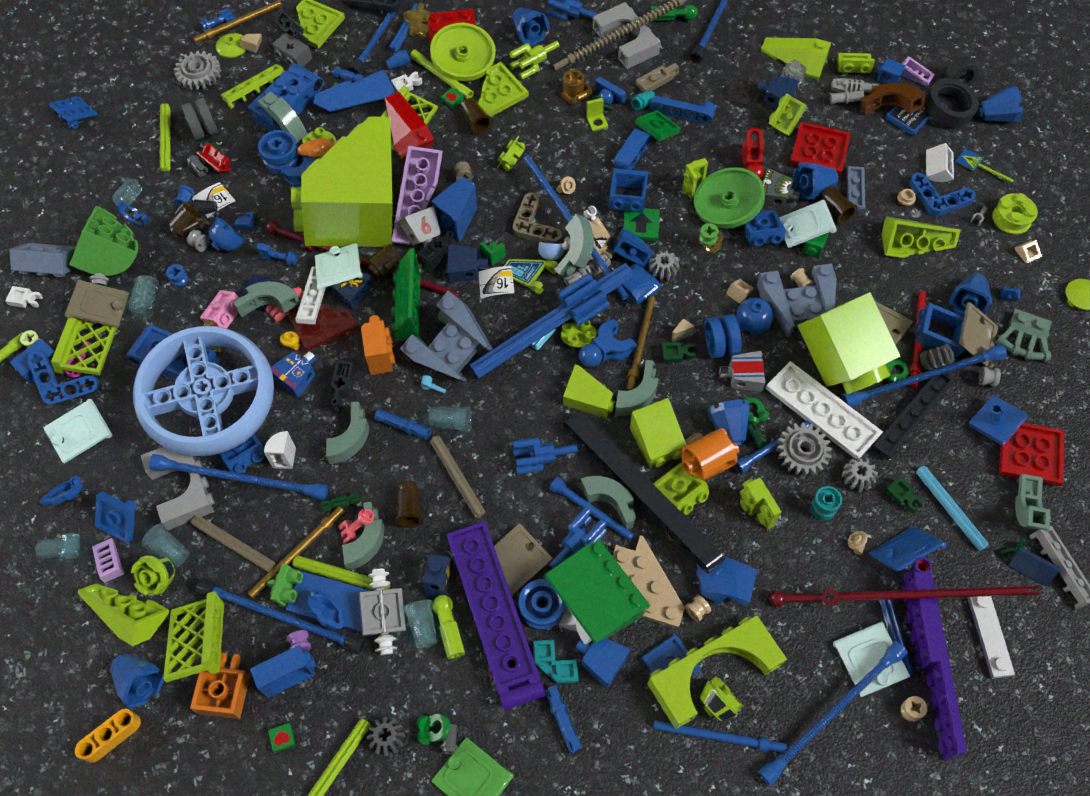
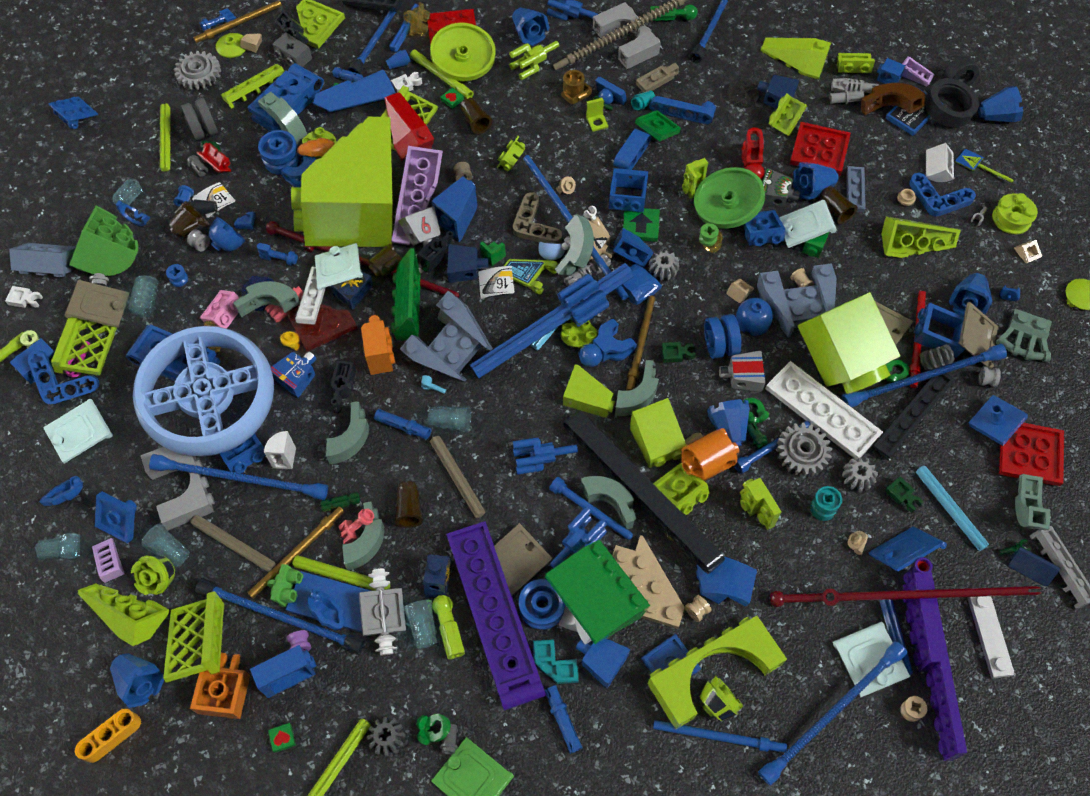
(500, 90): lime plate -> none
(682, 331): tan slope -> none
(795, 71): clear brick -> none

